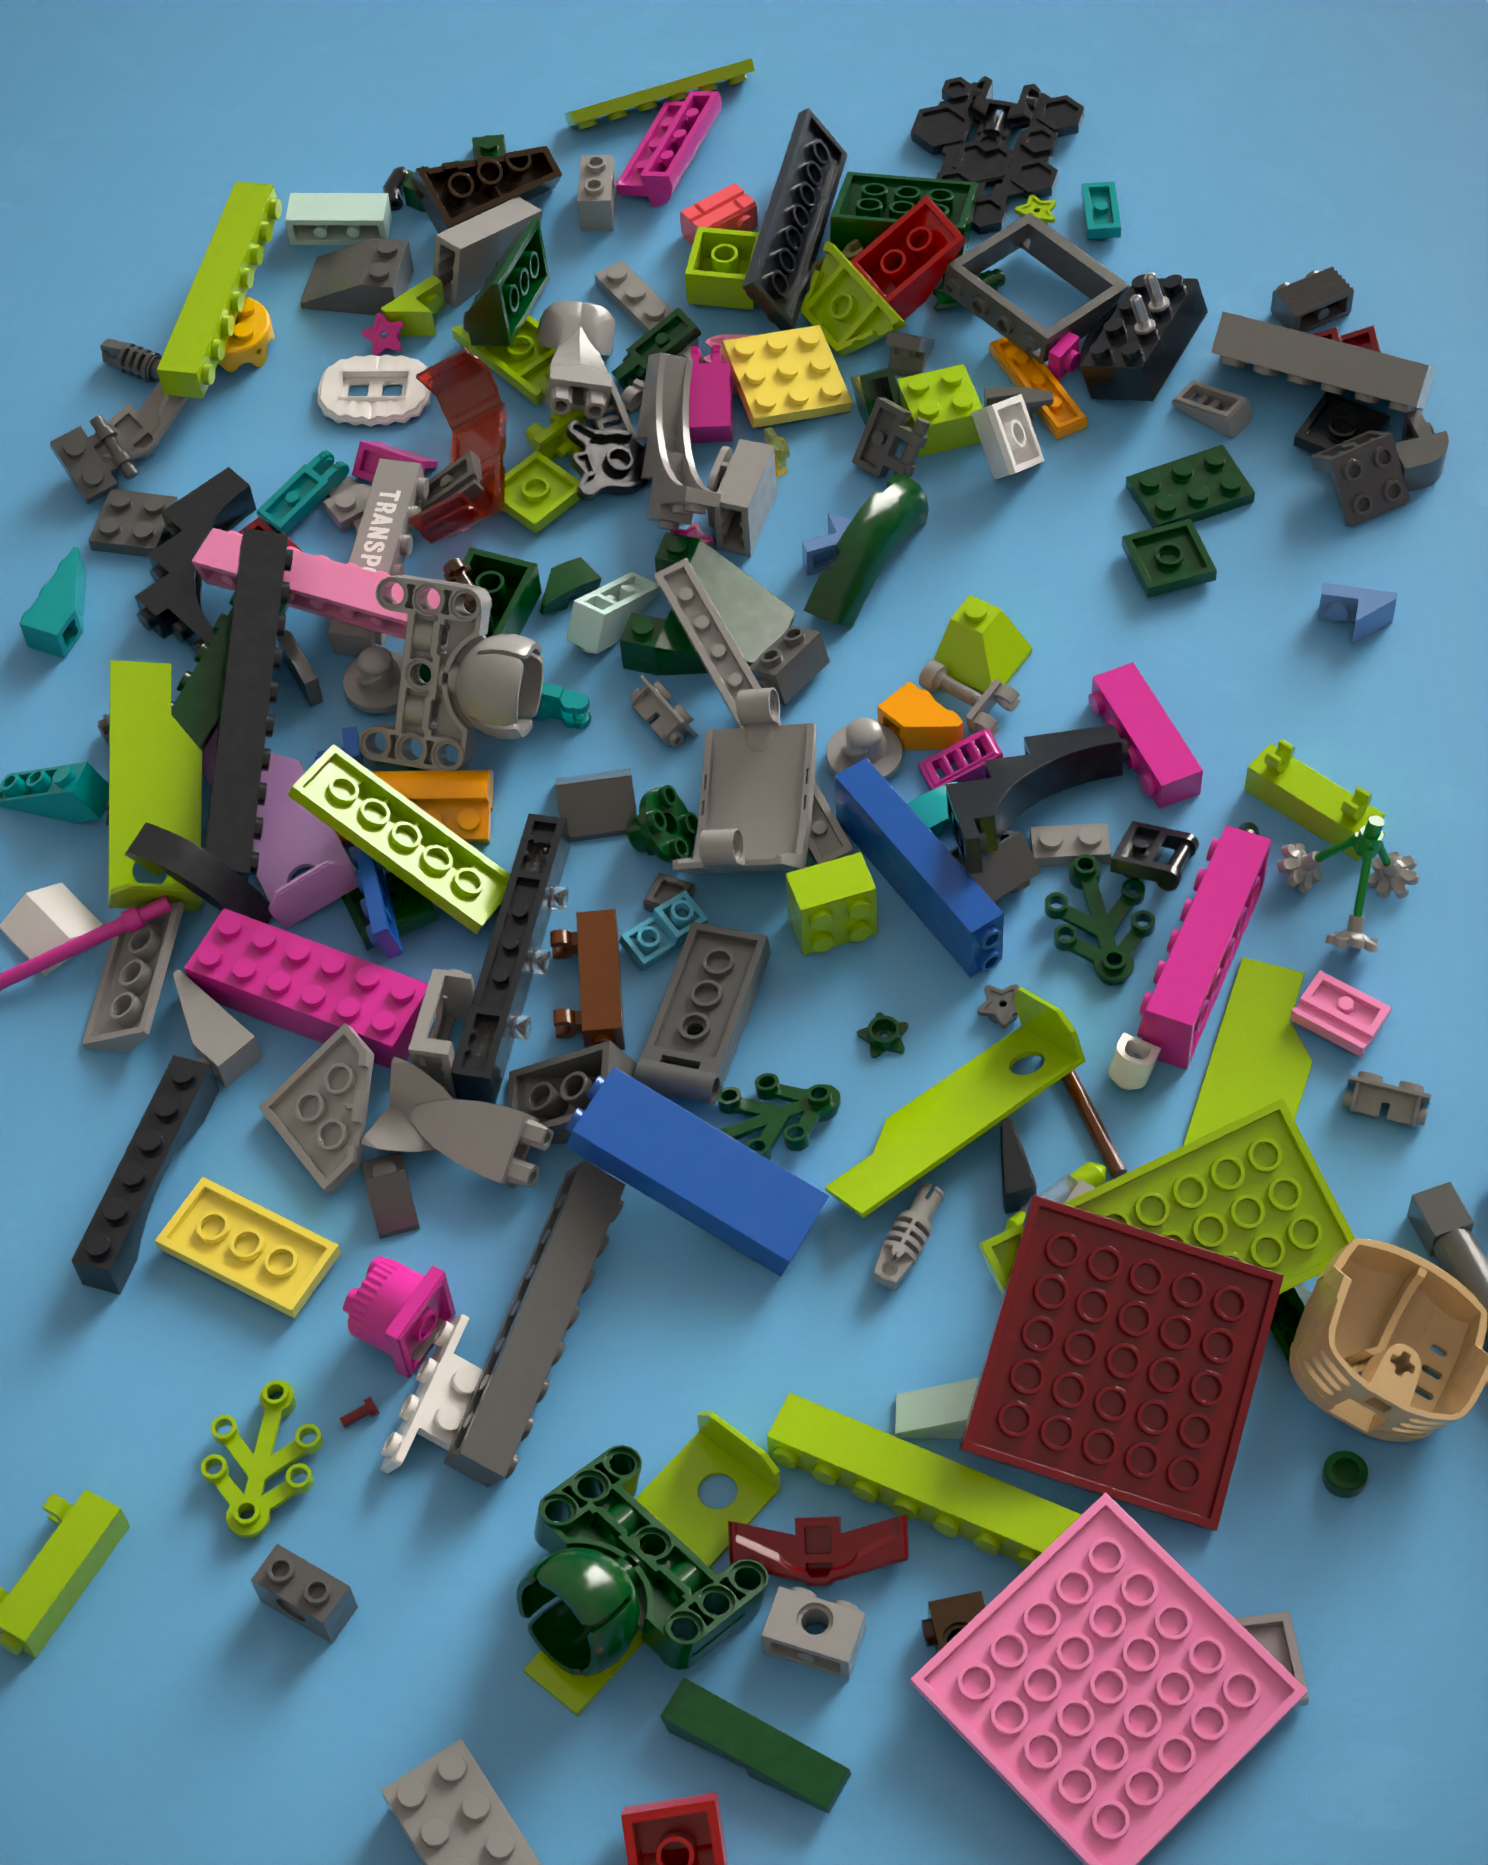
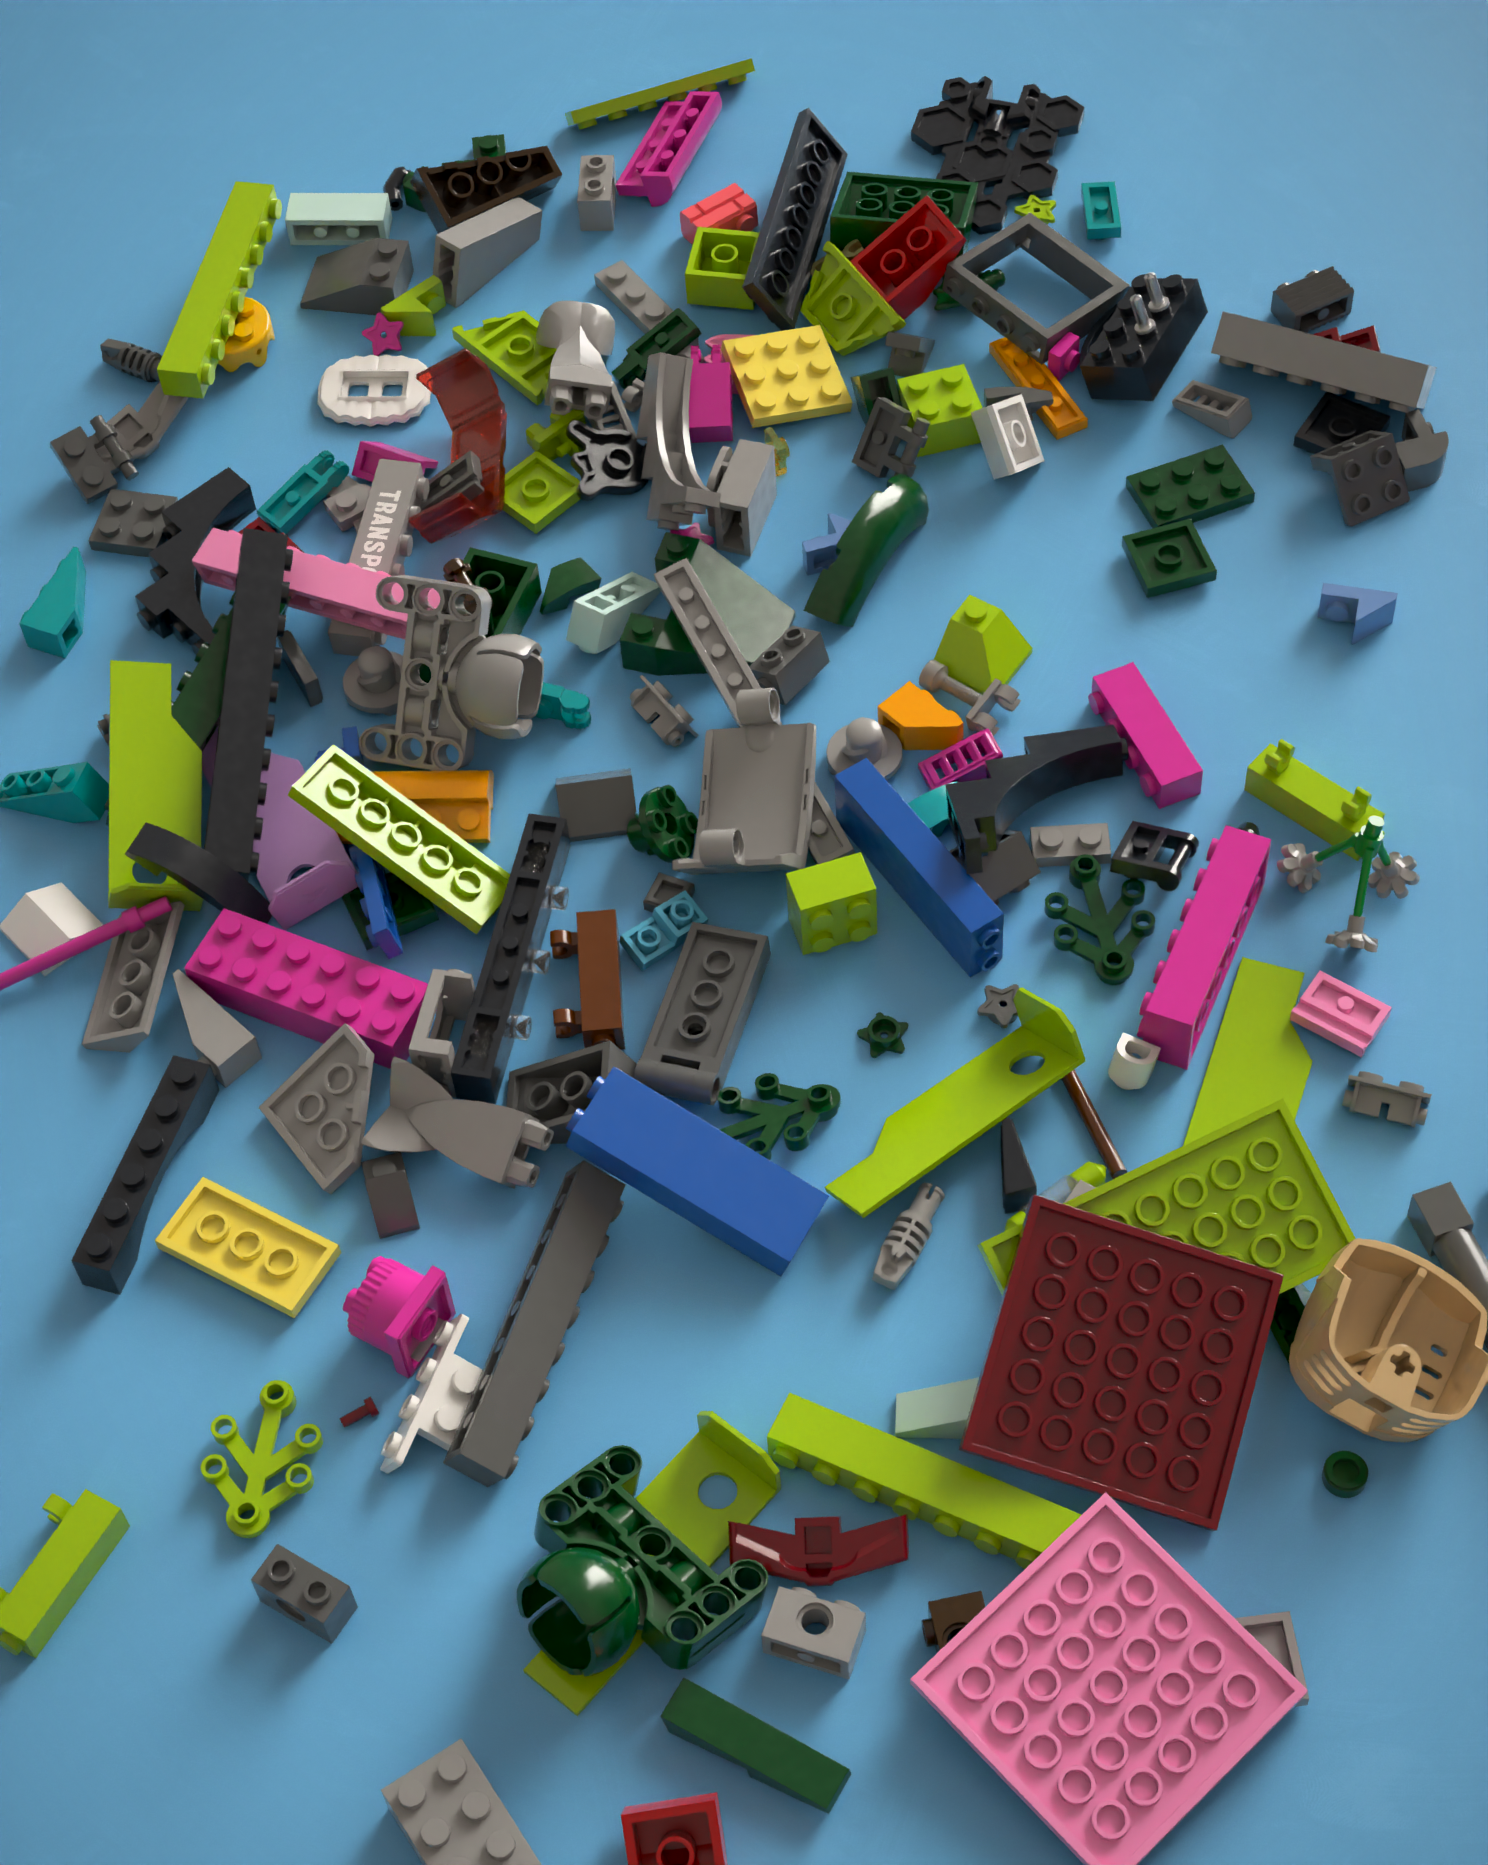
(509, 290): dark green slope -> none

